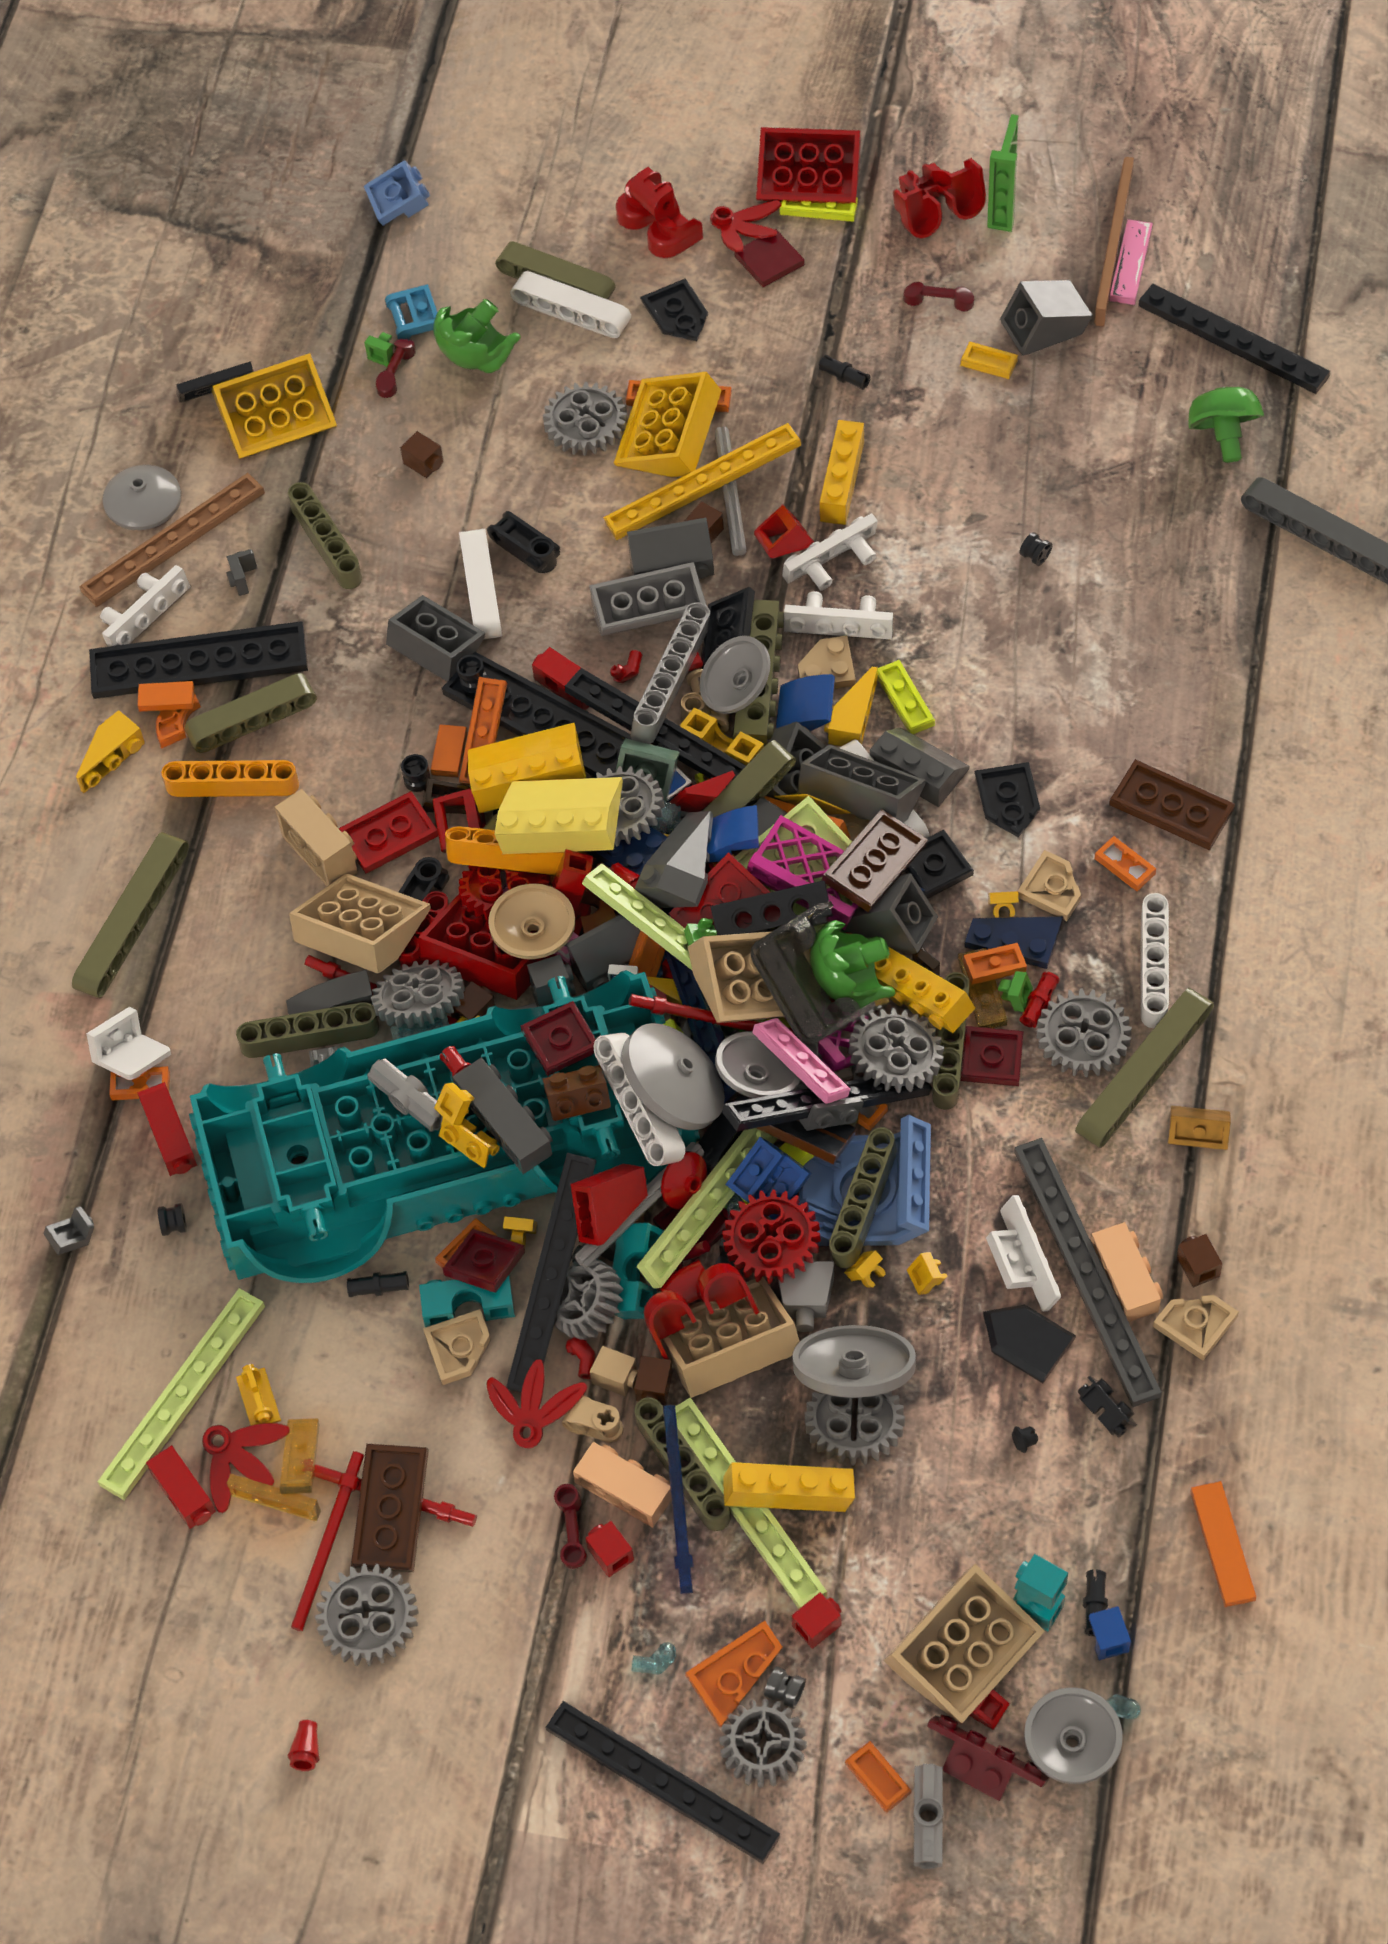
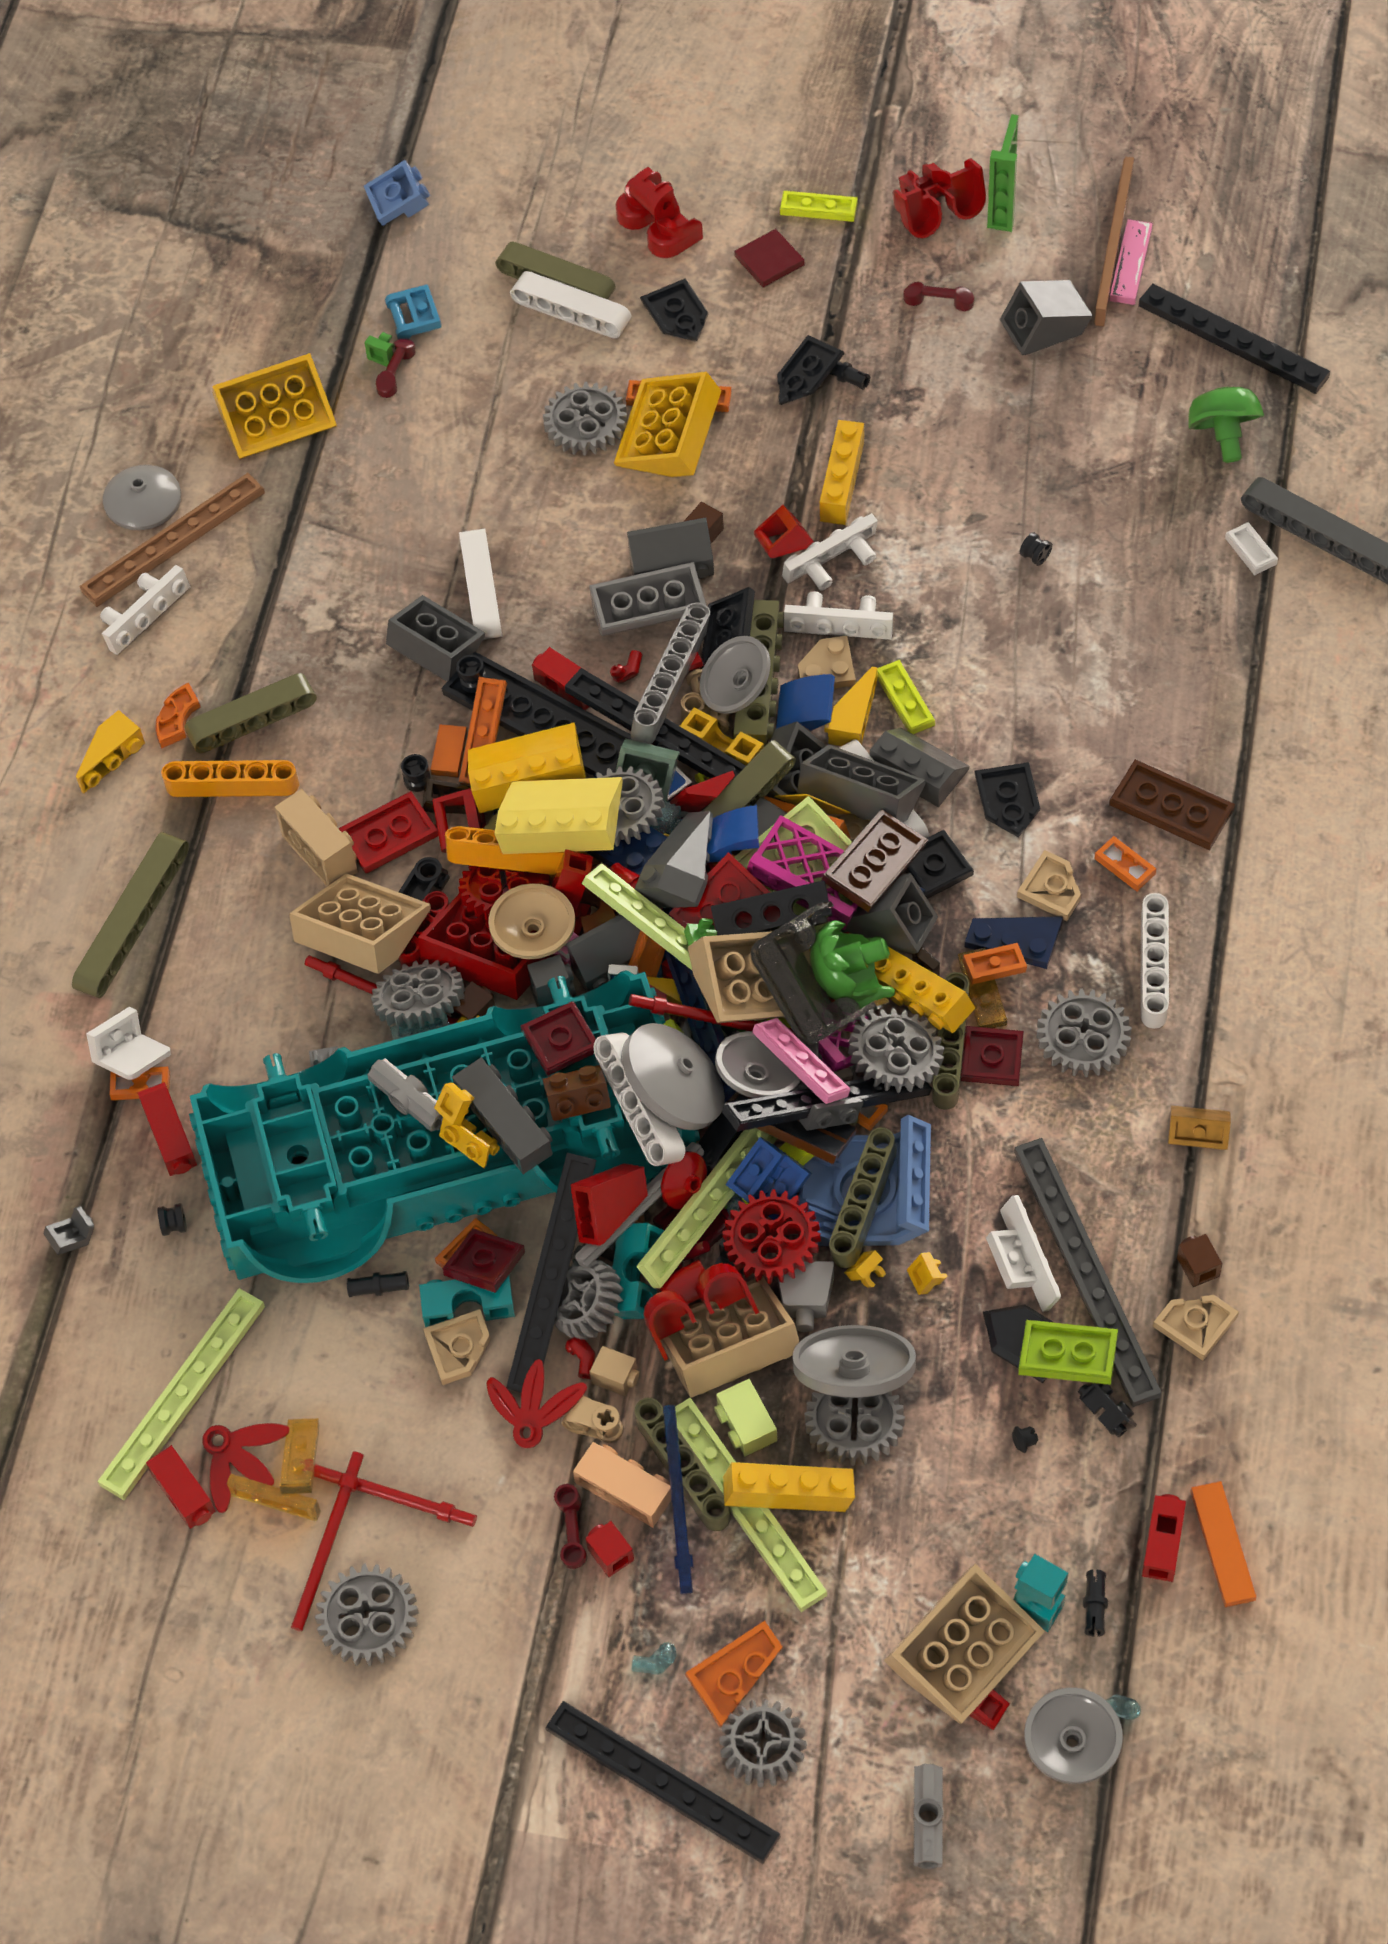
(166, 696): orange tile -> none
(199, 659): black plate -> none
(203, 385): black tile -> none
(239, 564): dark grey bracket -> none
(257, 1396): yellow hinge -> none
(304, 1749): red cone -> none
(320, 1035): olive beam -> none
(325, 535): olive beam -> none
(336, 992): dark grey slope -> none
(390, 1507): reddish brown tile -> none
(422, 454): reddish brown brick -> none
(453, 1060): red pin -> none
(471, 338): bright green piece -> none
(519, 1228): yellow tile -> none
(525, 542): black piece -> none
(653, 1379): reddish brown brick -> none
(702, 481): yellow tile -> none
(731, 497): light grey axle -> none
(737, 222): red plant -> none
(746, 1418): none -> yellowish green brick
(784, 1687): dark grey wheel -> none
(806, 369): none -> black tile
(808, 165): red slope -> none
(817, 1619): red brick -> none
(878, 1776): orange tile -> none
(981, 1763): dark red bracket -> none
(989, 360): yellow tile -> none
(1003, 899): yellow tile -> none
(1016, 990): bright green tile -> none
(1039, 999): red pin -> none
(1068, 1352): none -> lime tile
(1110, 1633): blue panel -> none
(1127, 1271): light nougat brick -> none
(1144, 1067): olive beam -> none
(1164, 1537): none -> red brick
(1251, 548): none -> white tile

